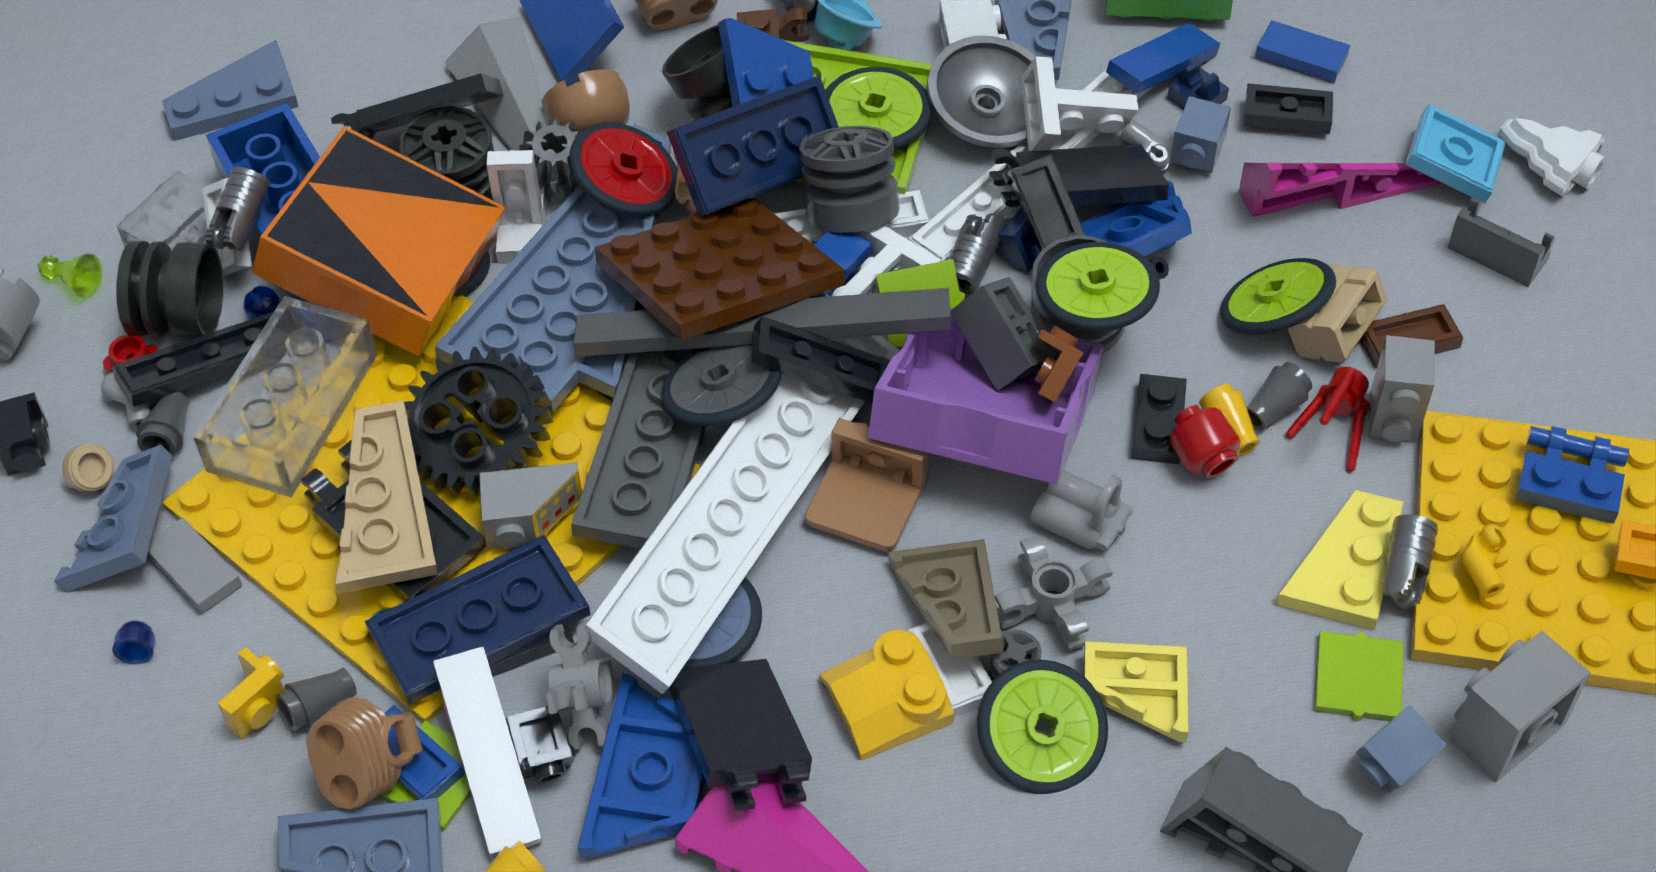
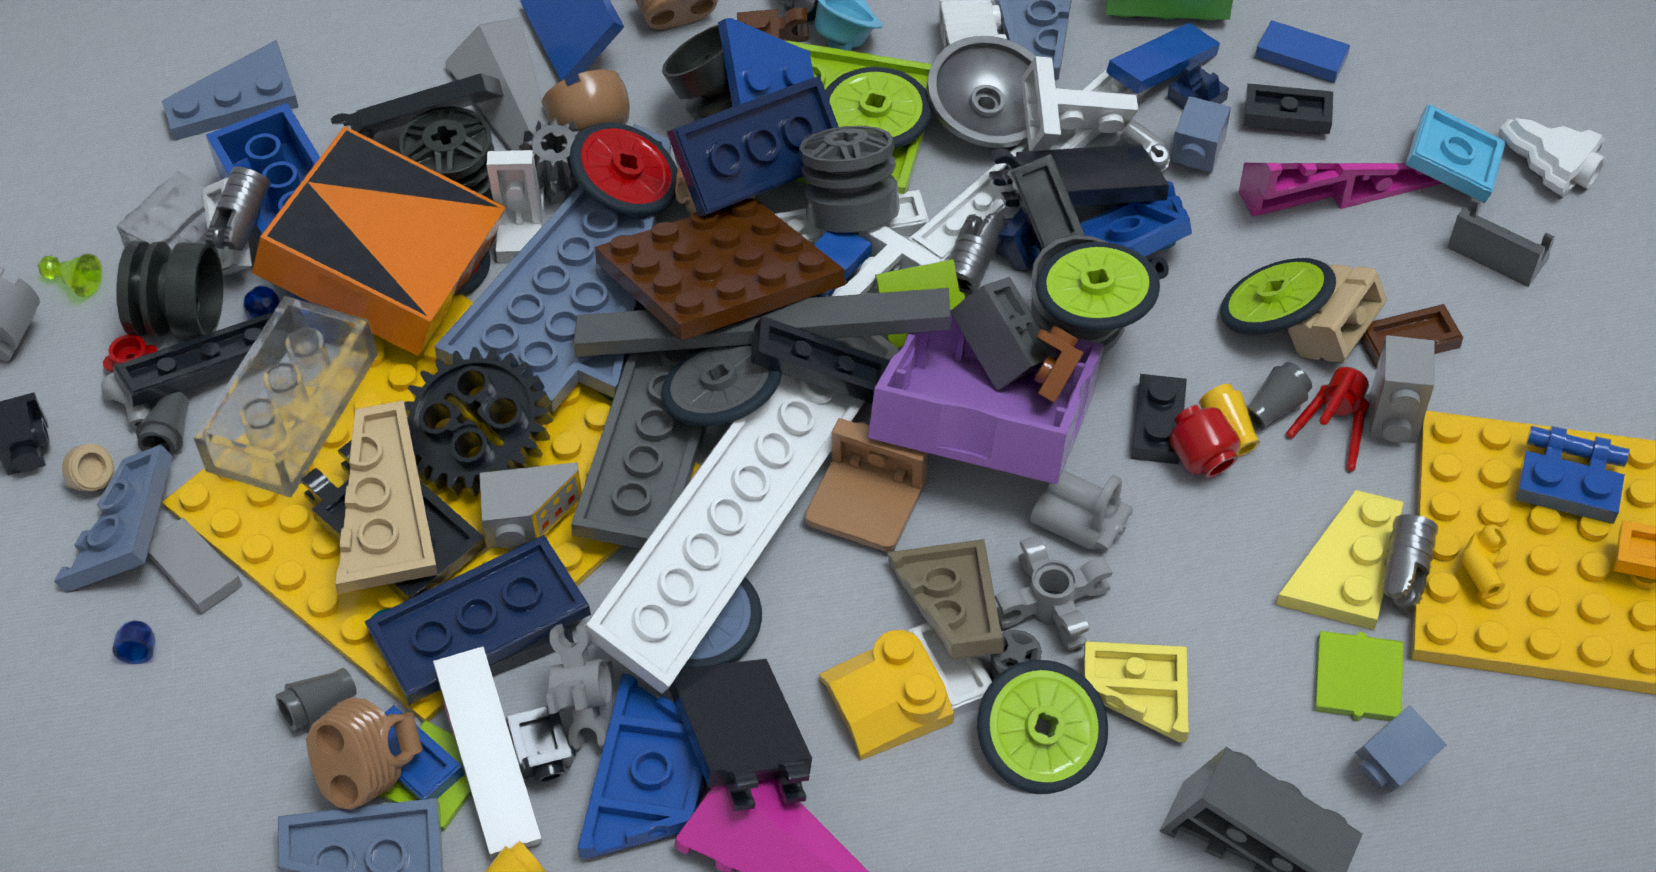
(253, 700): yellow bracket -> none
(1518, 704): light grey brick -> none

